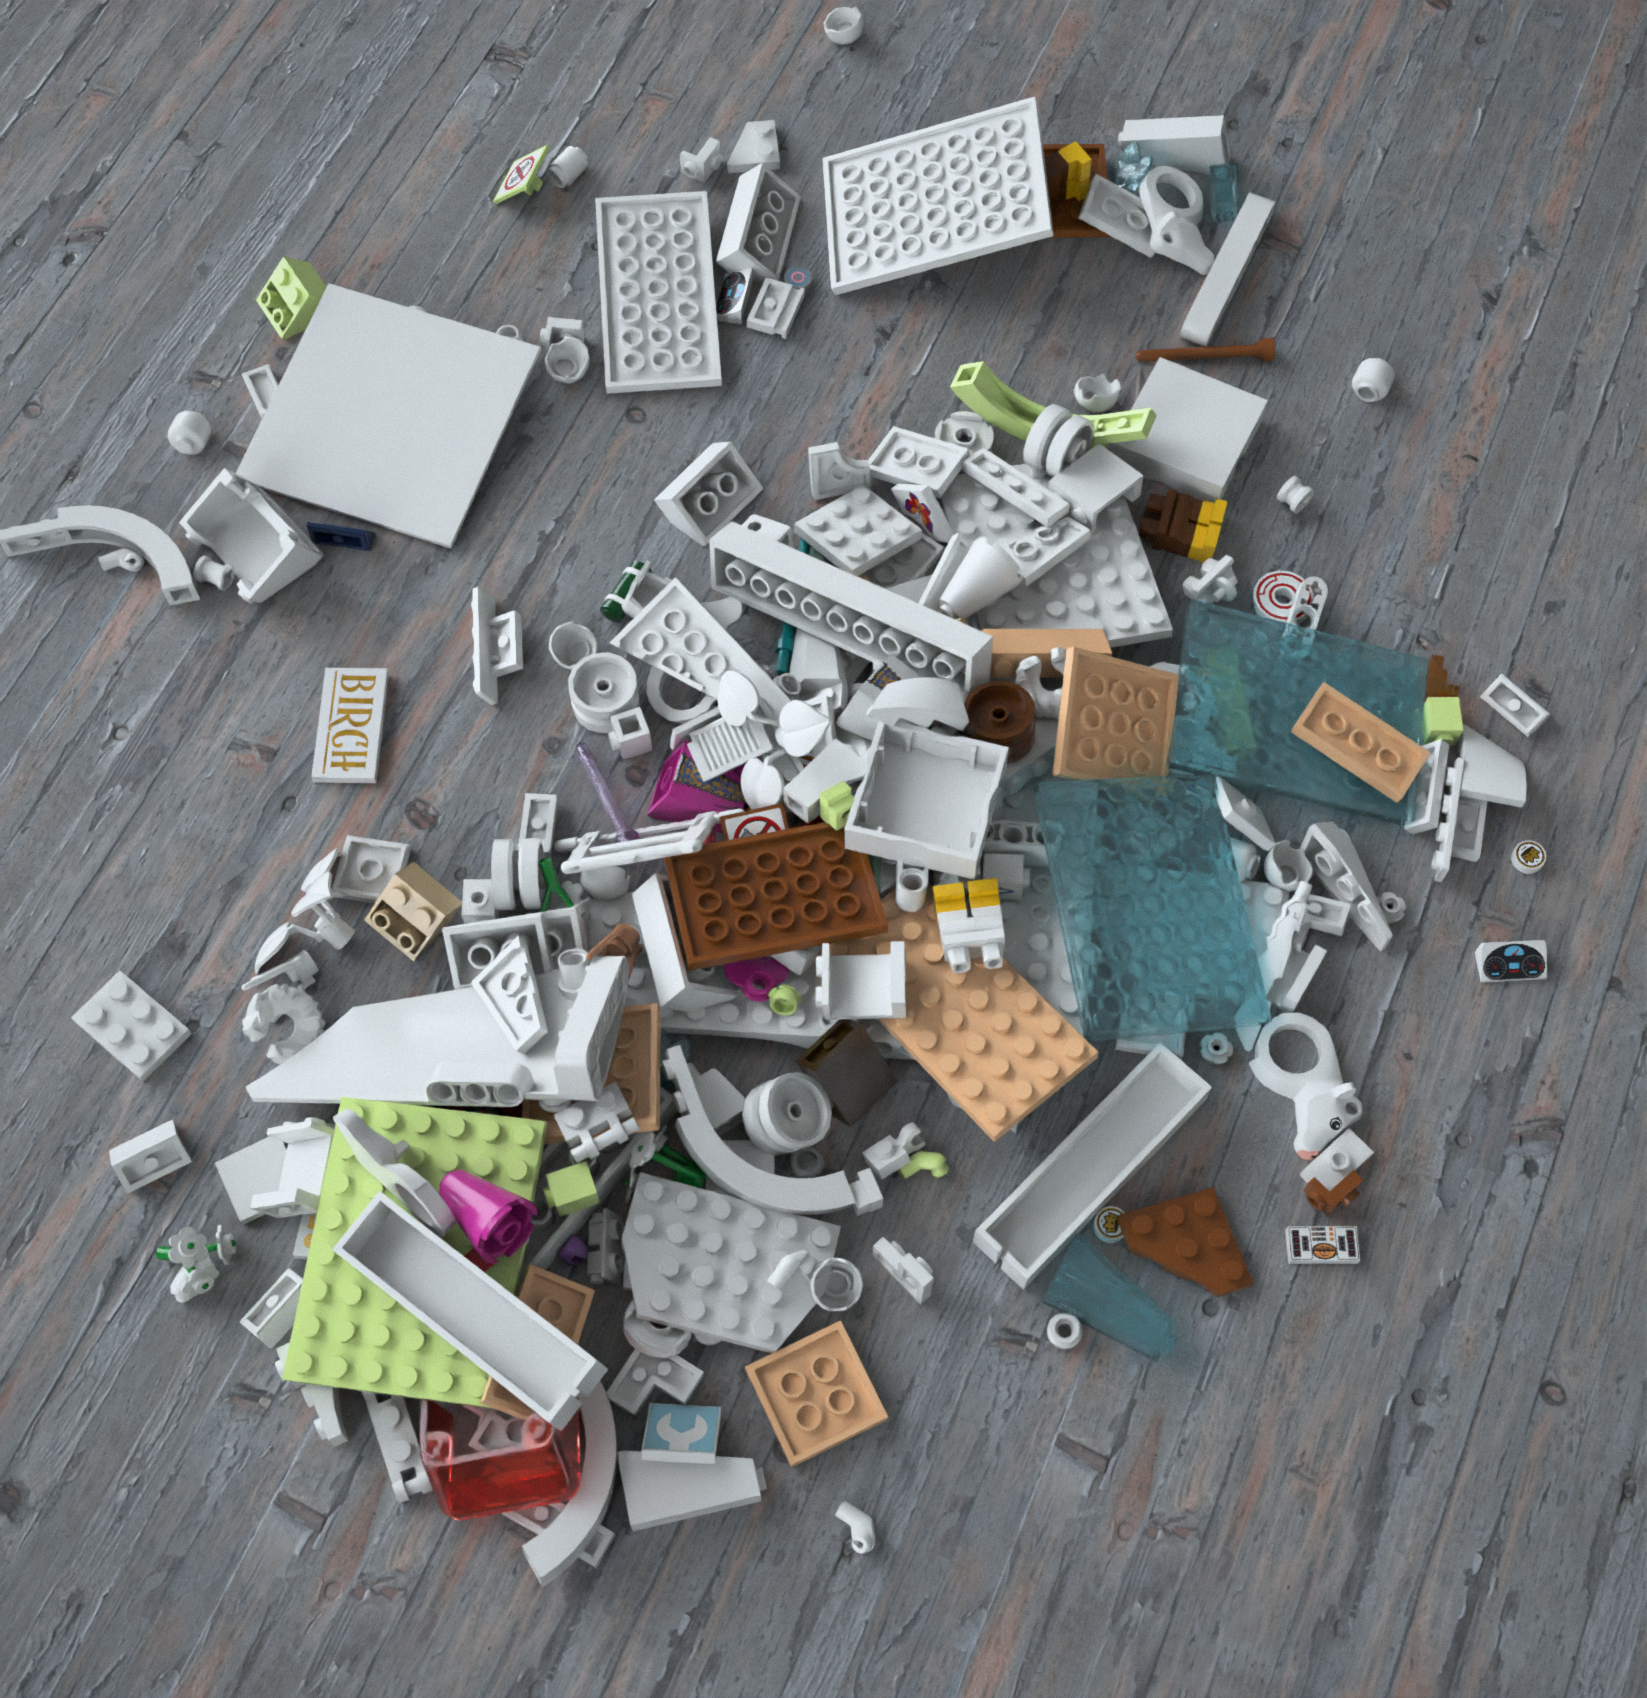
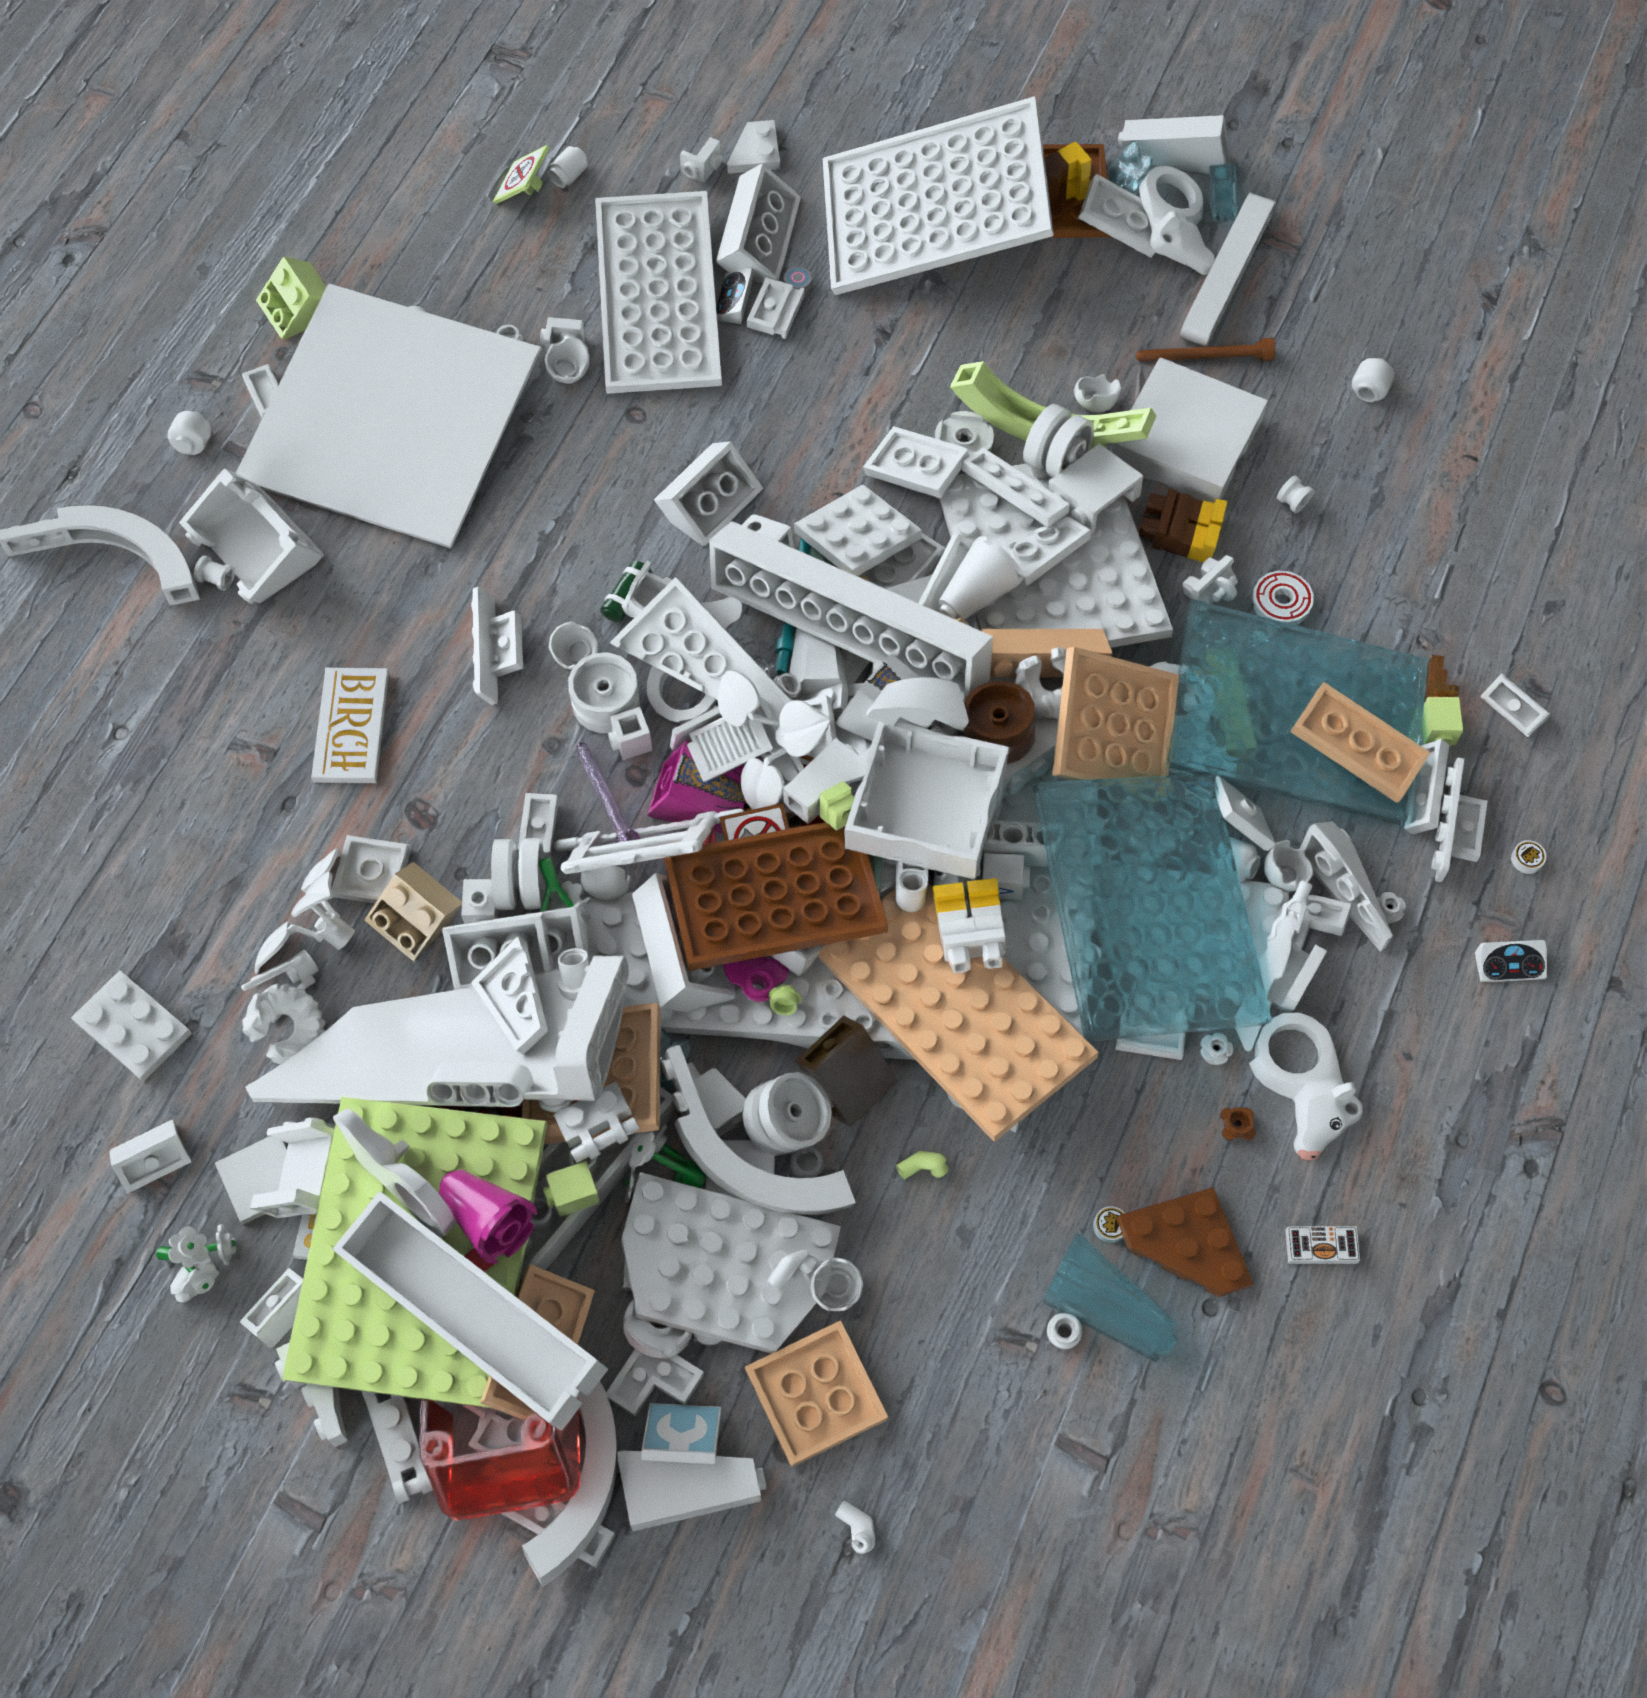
(123, 558): white arm -> none
(340, 536): dark blue slope -> none
(573, 1251): medium lavender hinge -> none
(608, 1263): white hinge -> none
(620, 942): nougat plant -> none
(835, 473): white tile -> none
(844, 25): white hair -> none
(862, 984): white panel -> none
(866, 1193): white piece -> none
(892, 1154): white plate -> none
(908, 1271): white plate -> none
(922, 506): white tile -> none
(1091, 1165): white piece -> none
(1242, 1115): none -> dark orange plate
(1302, 597): white beam -> none
(1338, 1160): white plate -> none
(1342, 1193): dark orange bracket -> none
(1490, 771): white slope -> none

